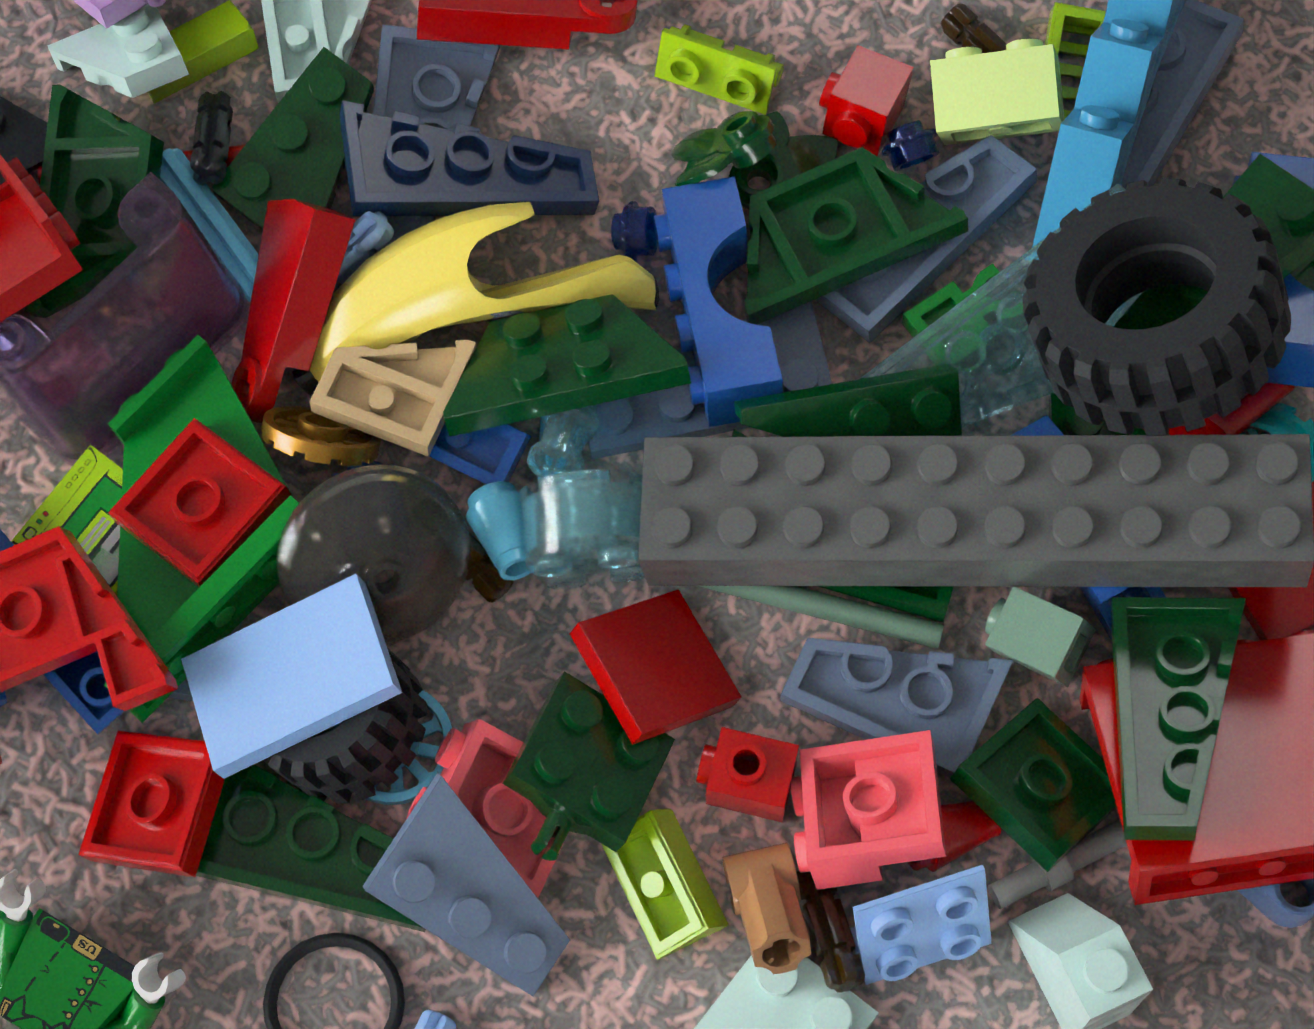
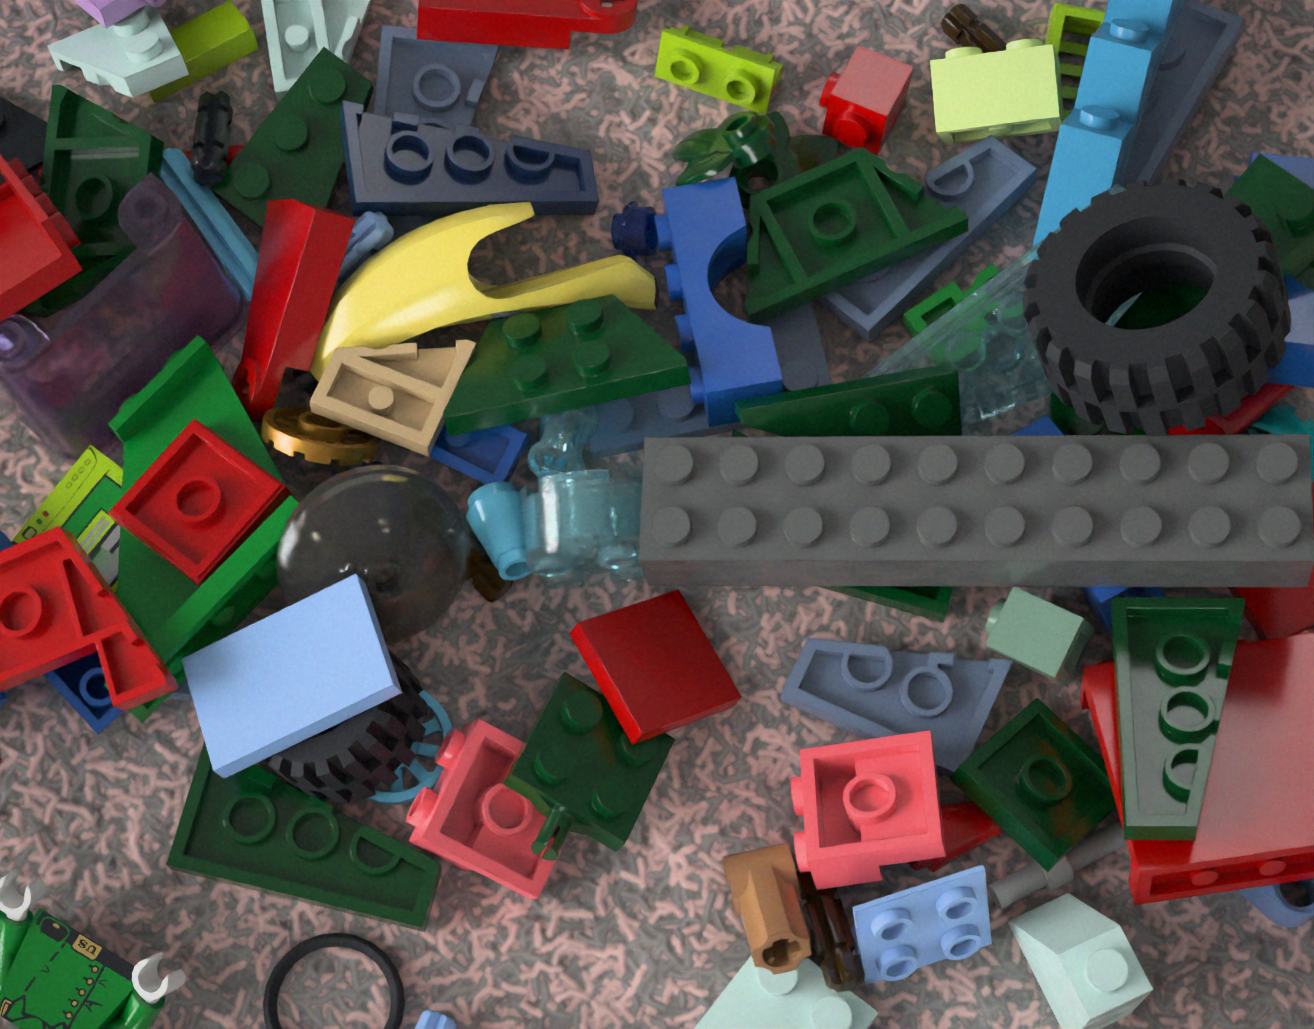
(153, 805): red tile -> none
(466, 892): sand blue wing -> none
(665, 884): lime slope -> none
(748, 773): red brick -> none
(841, 611): sand green bar -> none
(910, 145): clear blue plate -> none

